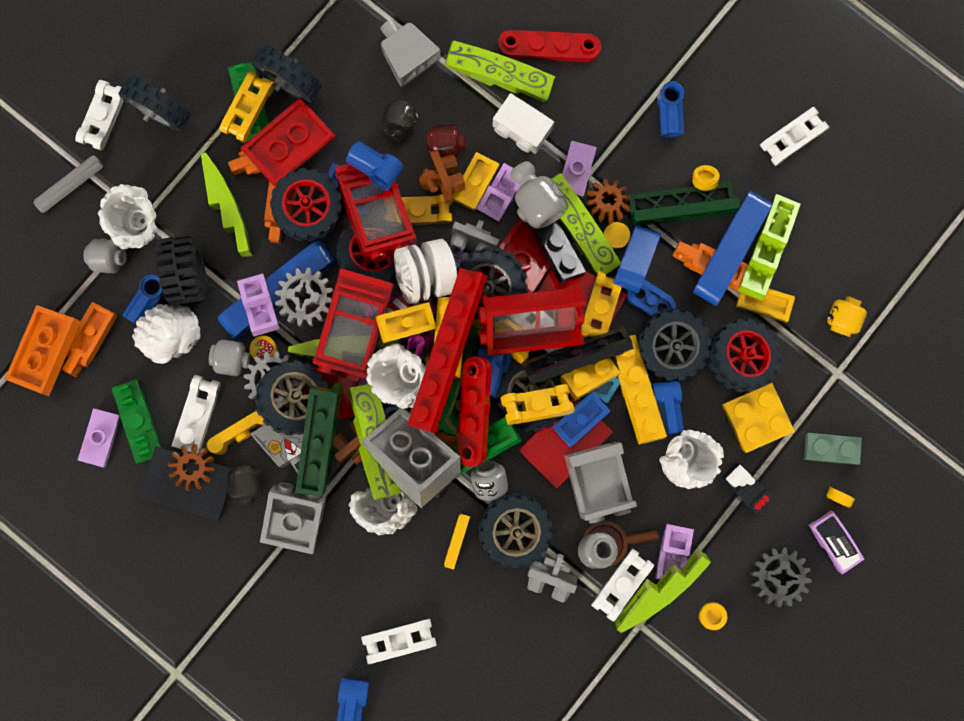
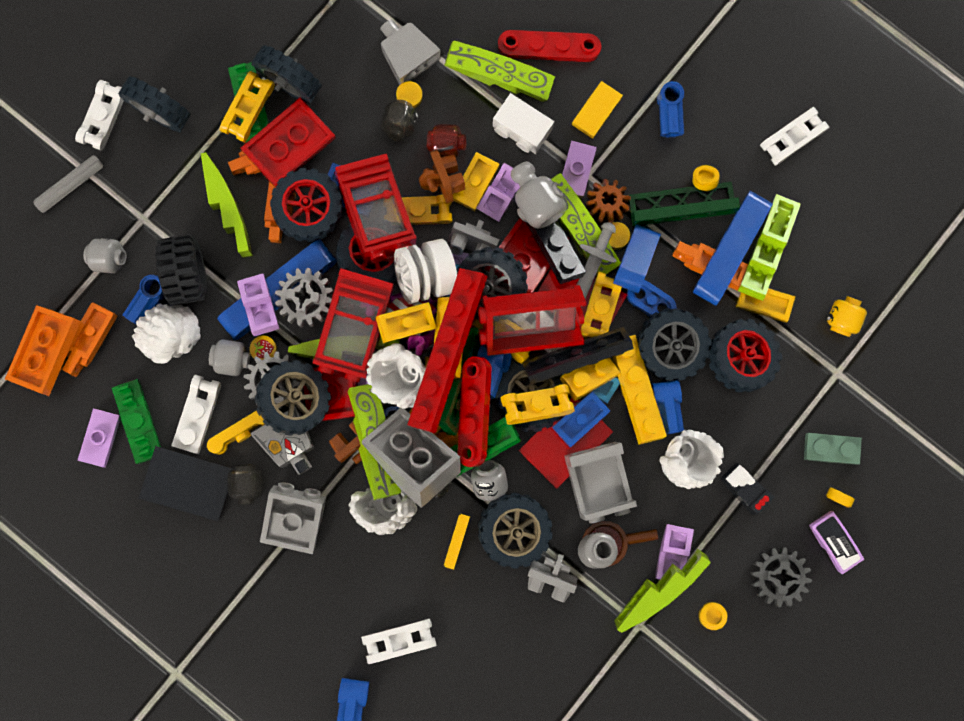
(128, 216): white hair -> none
(185, 459): dark orange gear -> none
(318, 440): dark green fence -> none
(380, 168): blue piece -> none
(410, 92): none -> yellow tile
(596, 256): none -> light grey sword
(597, 110): none -> yellow tile
(622, 584): white plate -> none
(758, 418): yellow plate -> none

